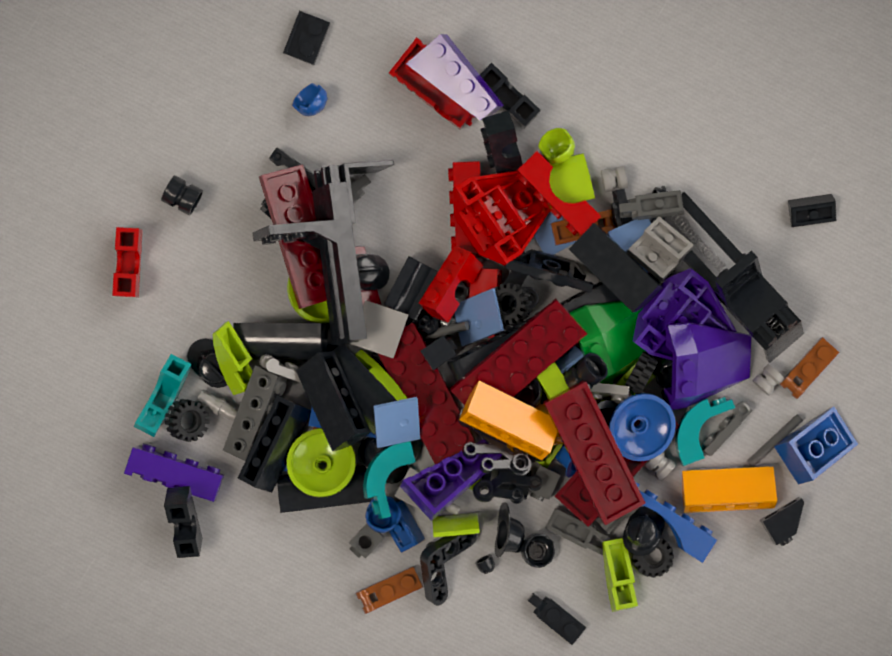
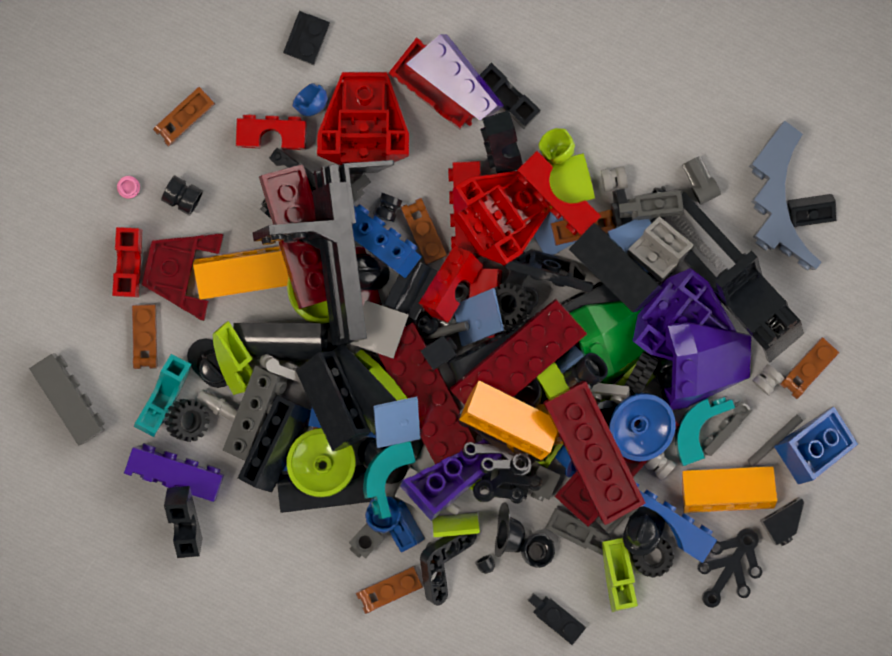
(67, 399): none -> dark grey brick
(128, 187): none -> bright pink plate
(144, 336): none -> dark orange plate
(171, 266): none -> dark red wing
(184, 116): none -> dark orange plate
(240, 272): none -> light orange brick
(250, 131): none -> red arch
(363, 121): none -> red wedge
(384, 243): none -> blue brick
(389, 202): none -> black wheel
(424, 232): none -> dark orange plate
(703, 185): none -> dark grey piece
(731, 565): none -> black plant
(771, 198): none -> sand blue arch

